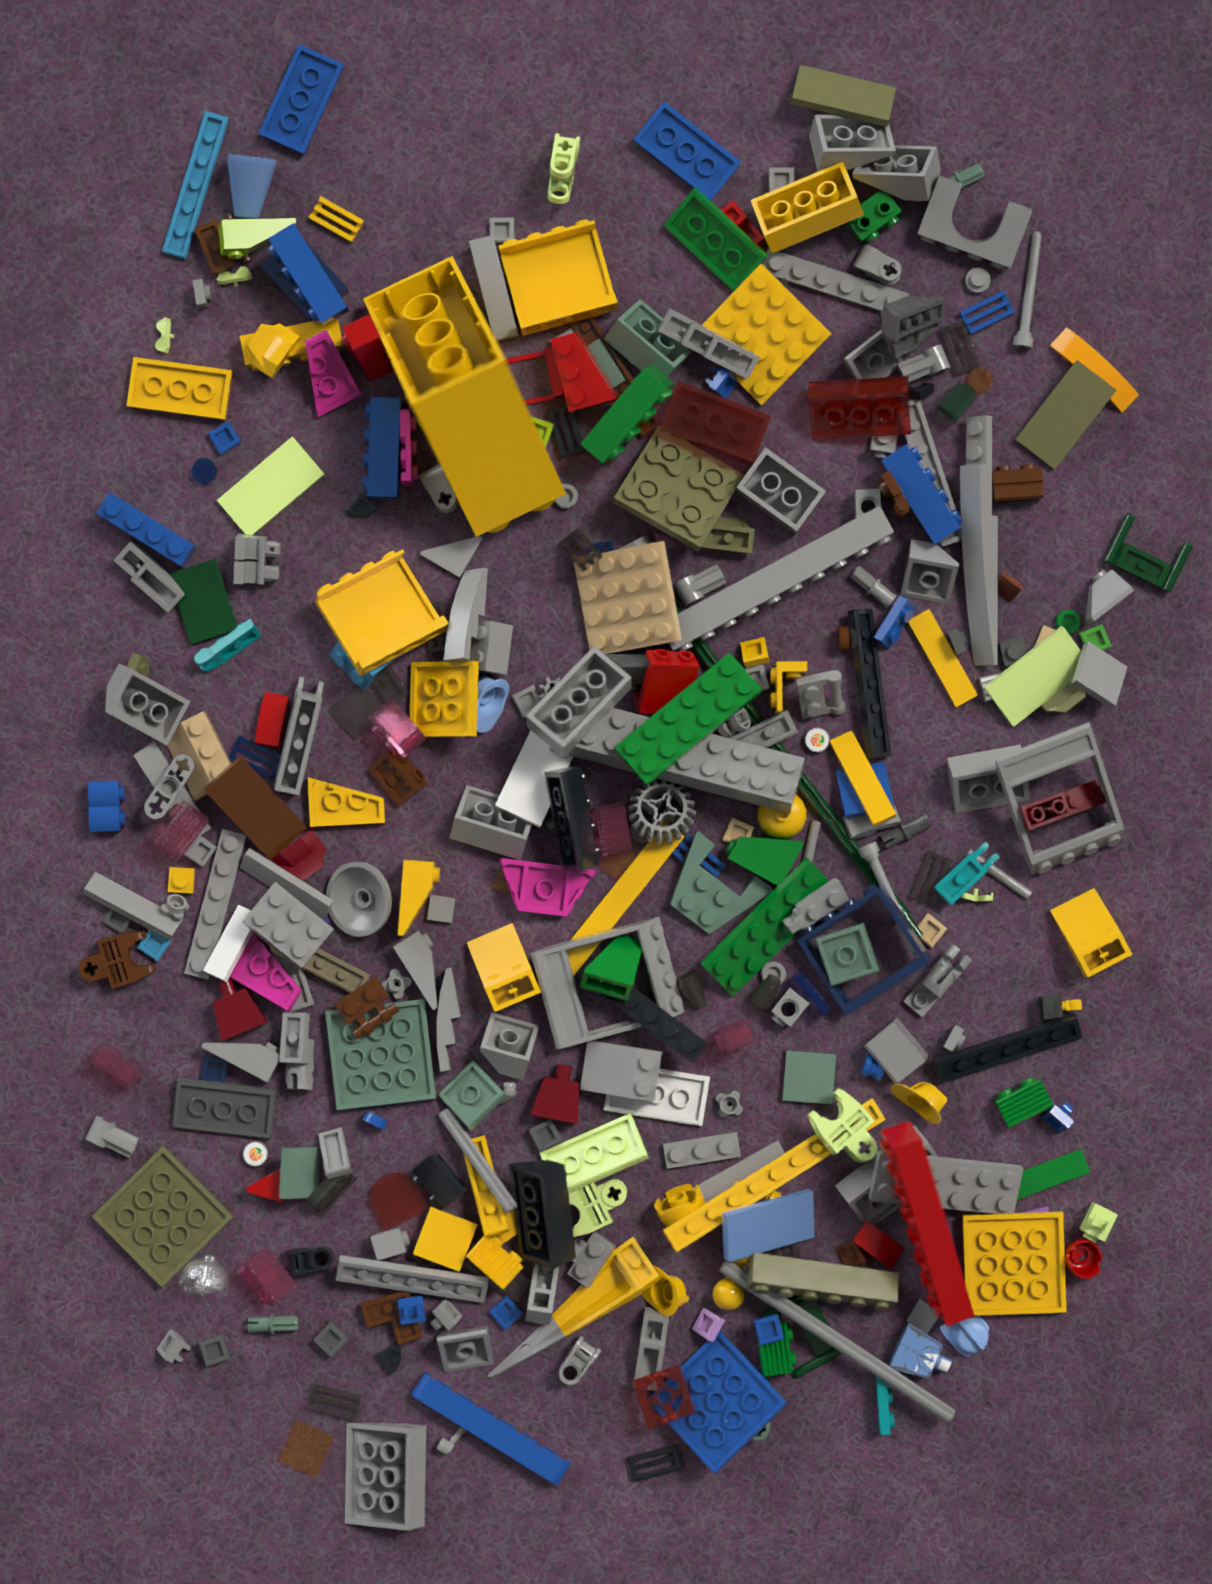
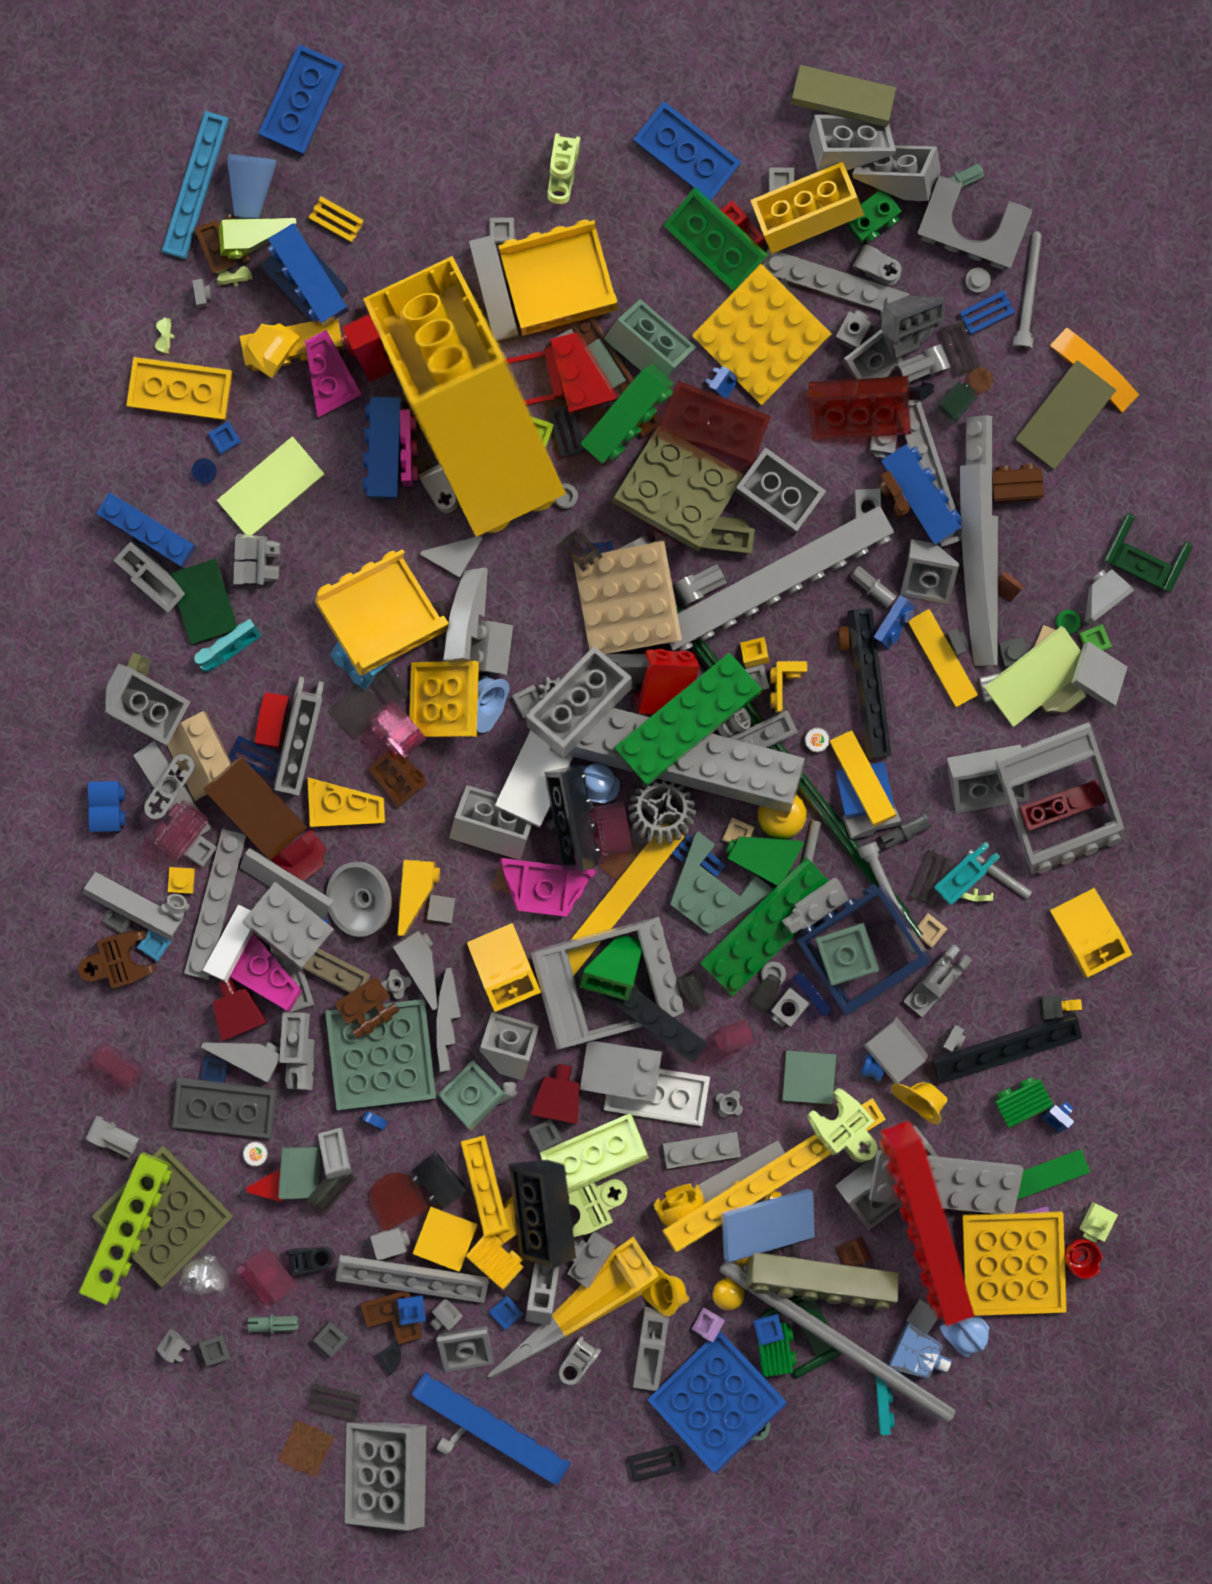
(93, 1284): none -> lime brick
(361, 507): black tile -> none
(477, 1160): light grey axle -> none
(600, 783): none -> light blue piece
(641, 1385): clear red piece -> none
(708, 343): light grey slope -> none
(812, 694): light grey plate -> none
(847, 336): none -> light grey brick
(878, 1244): red slope -> none

